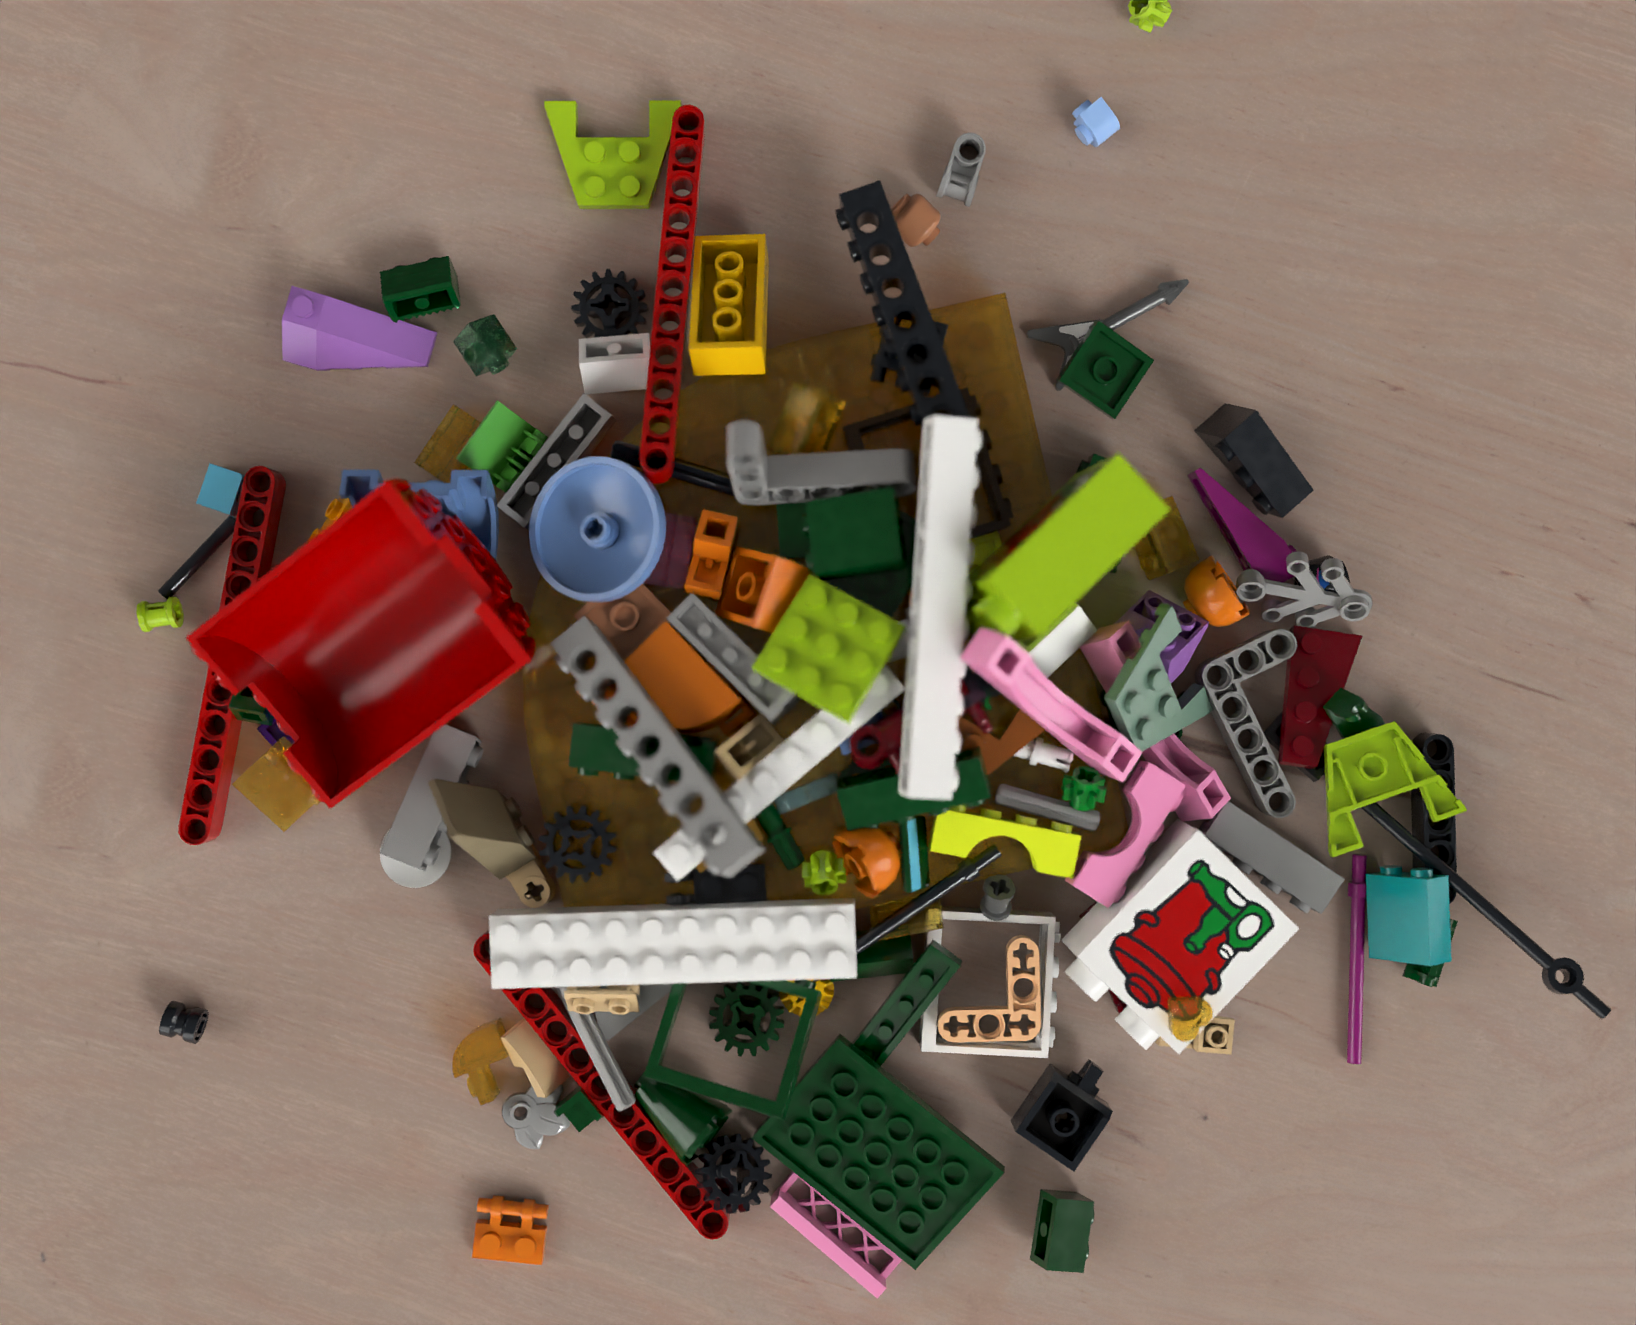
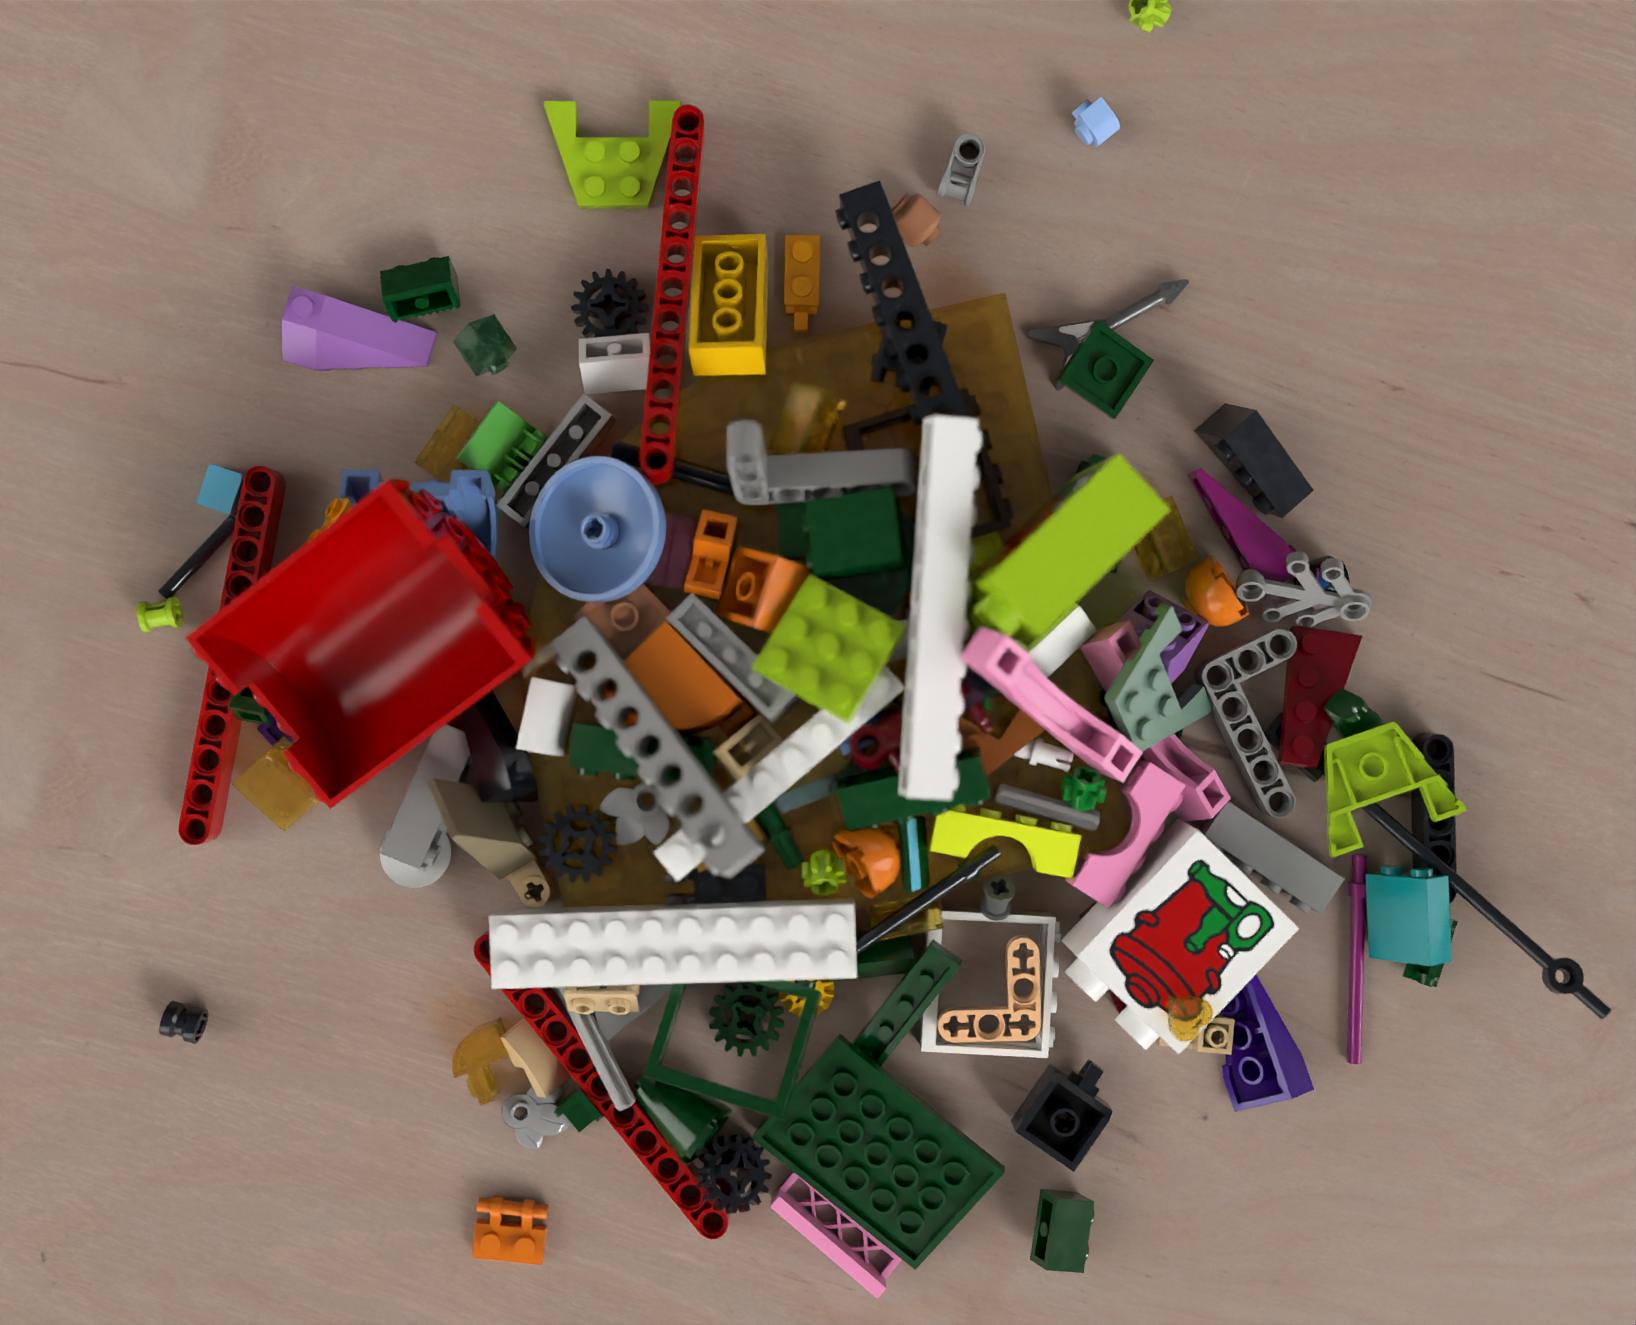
(499, 767): none -> black wedge
(547, 717): none -> white brick
(634, 816): none -> light grey plate
(802, 278): none -> light orange hinge
(1264, 1057): none -> dark purple wedge

